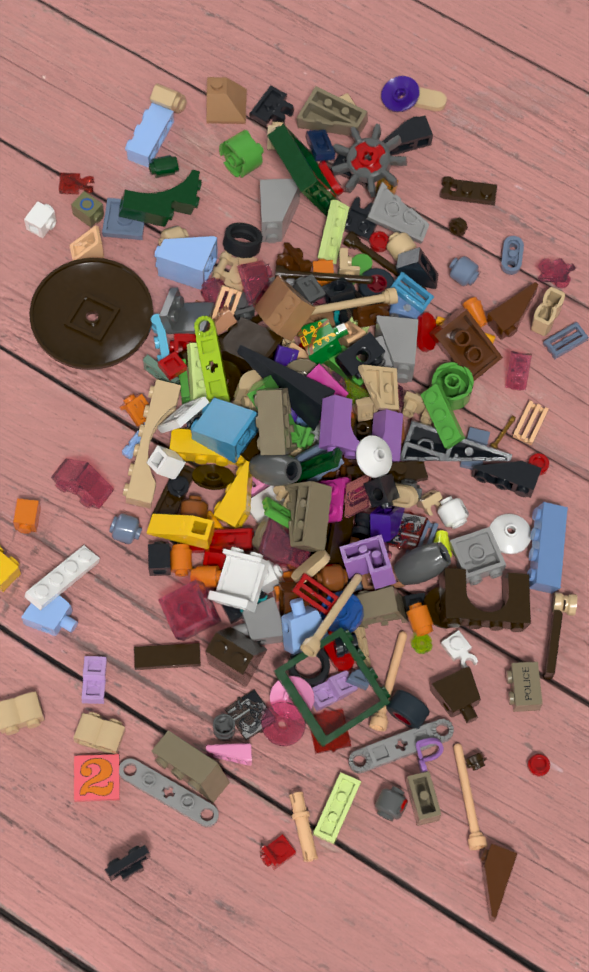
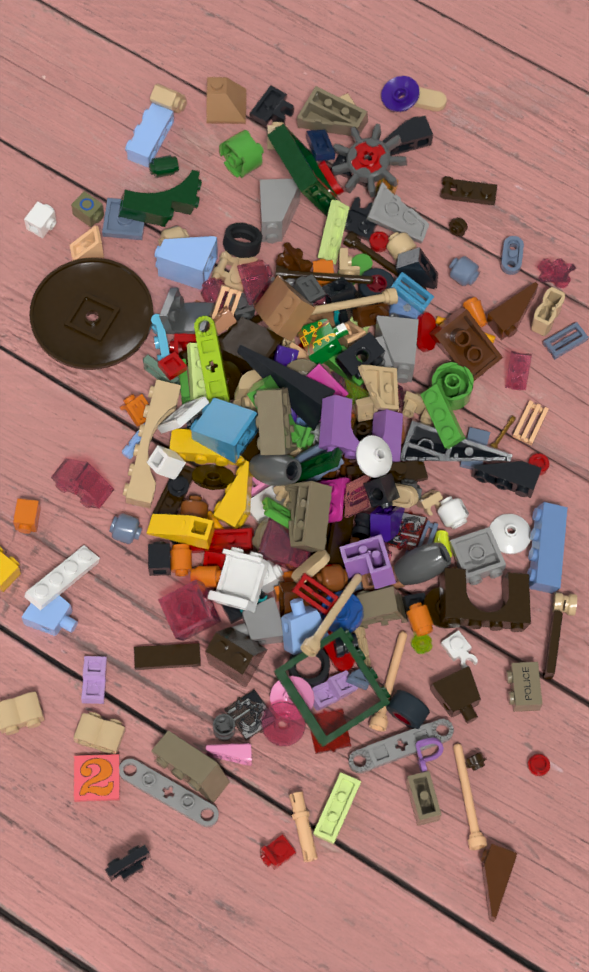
(72, 183): clear red plate -> none
(391, 803): dark grey head -> none

